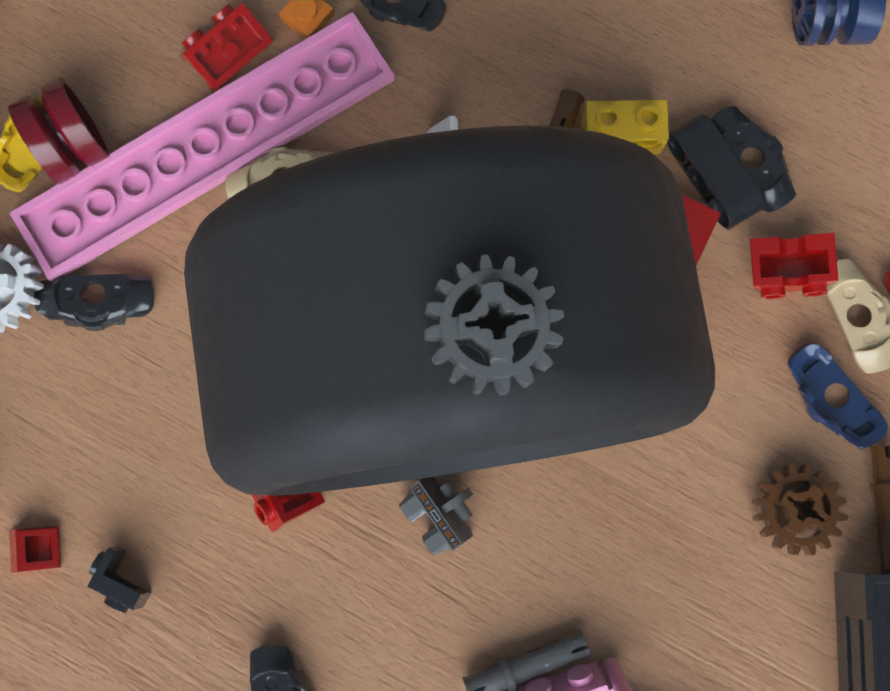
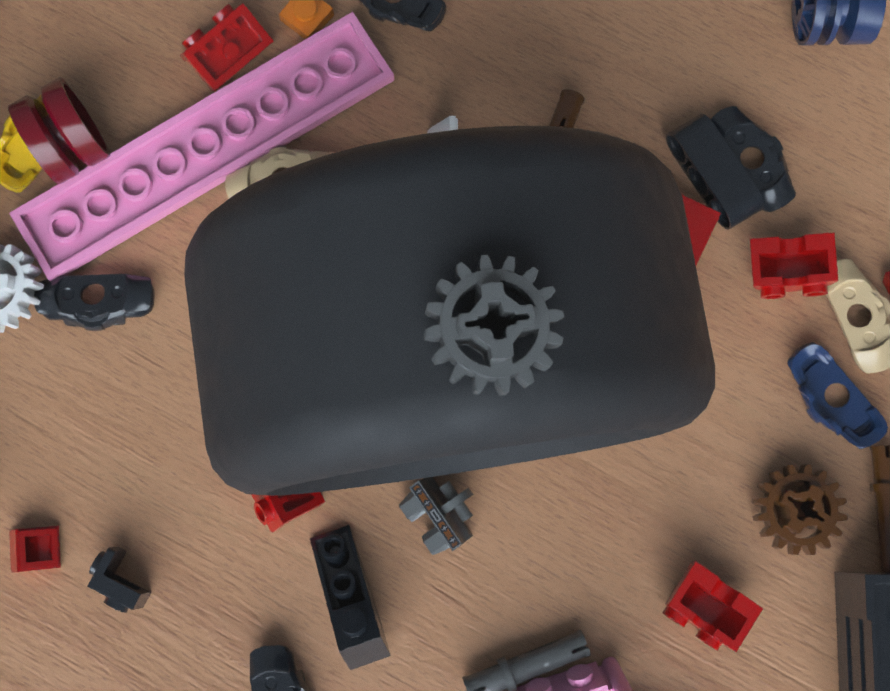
(349, 598): none -> black slope
(631, 120): yellow brick -> none
(712, 607): none -> red cylinder

